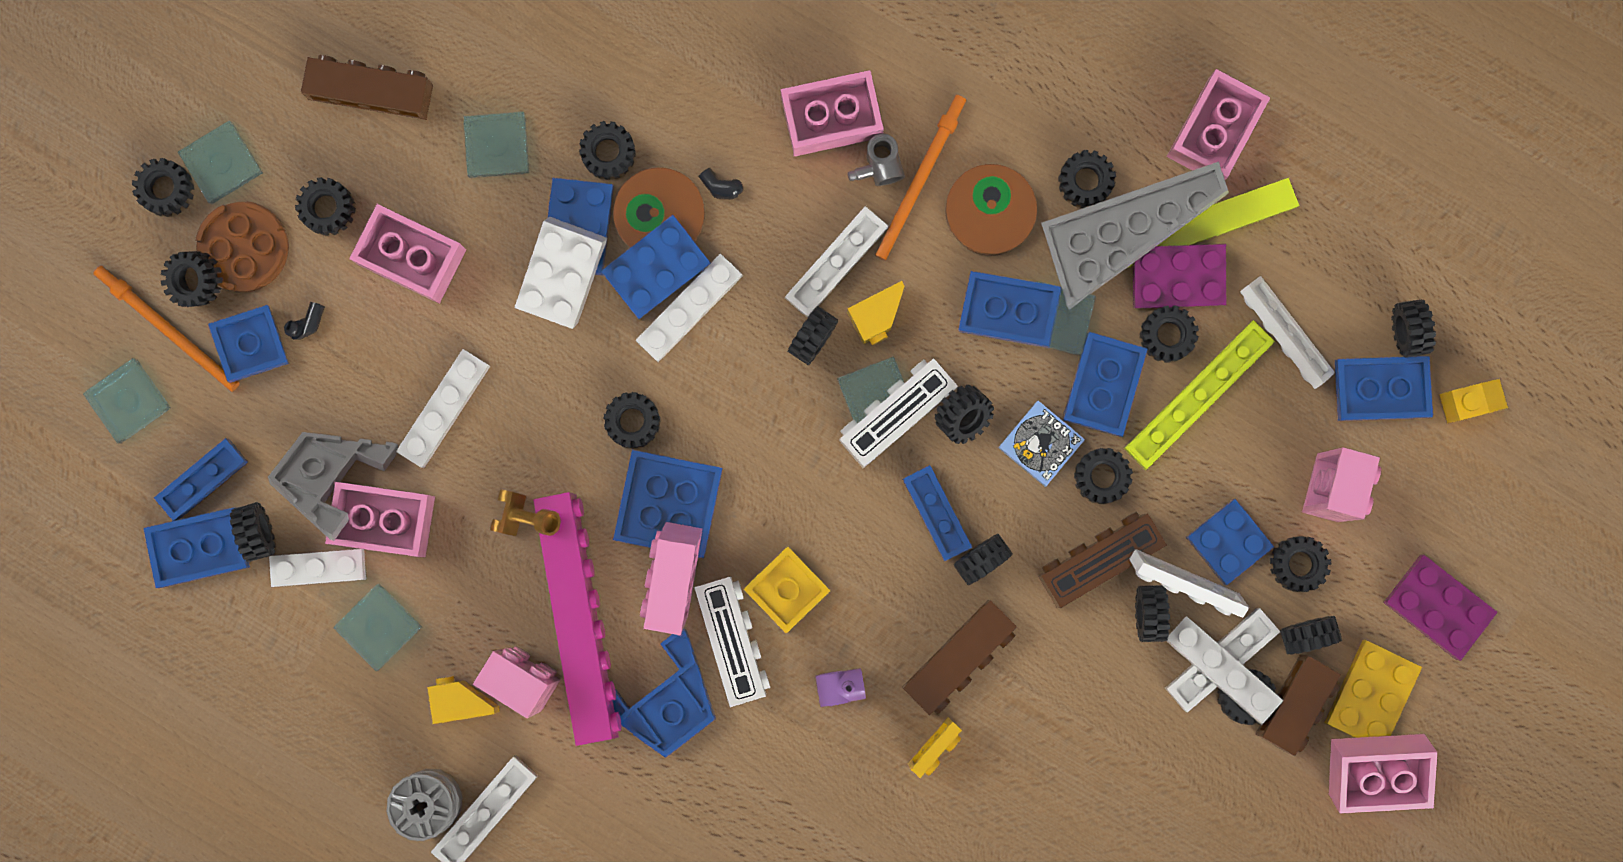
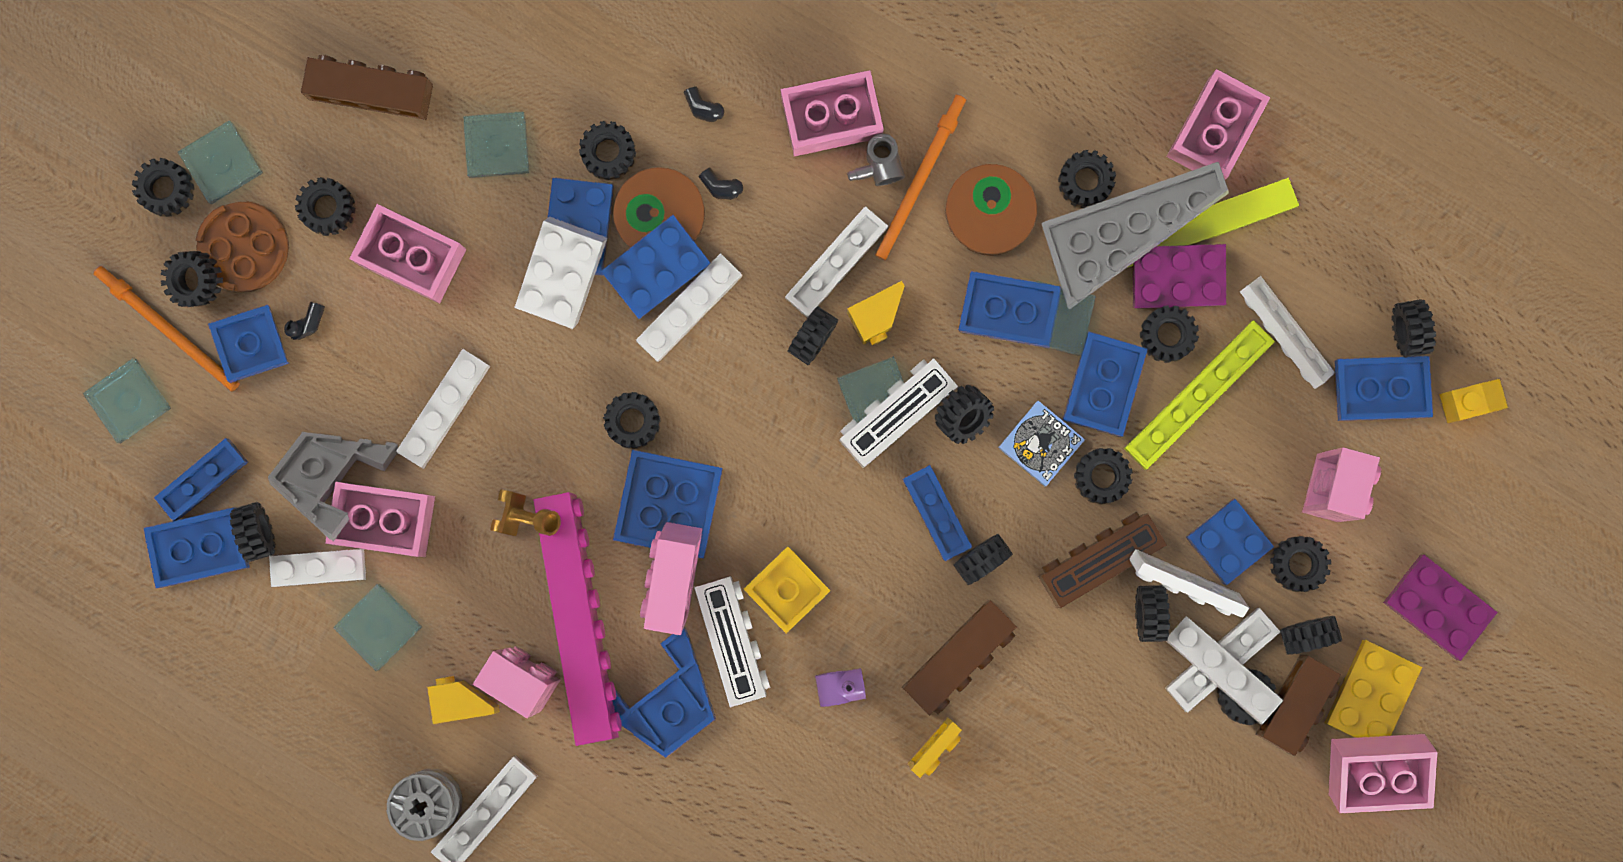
(702, 109): none -> black arm

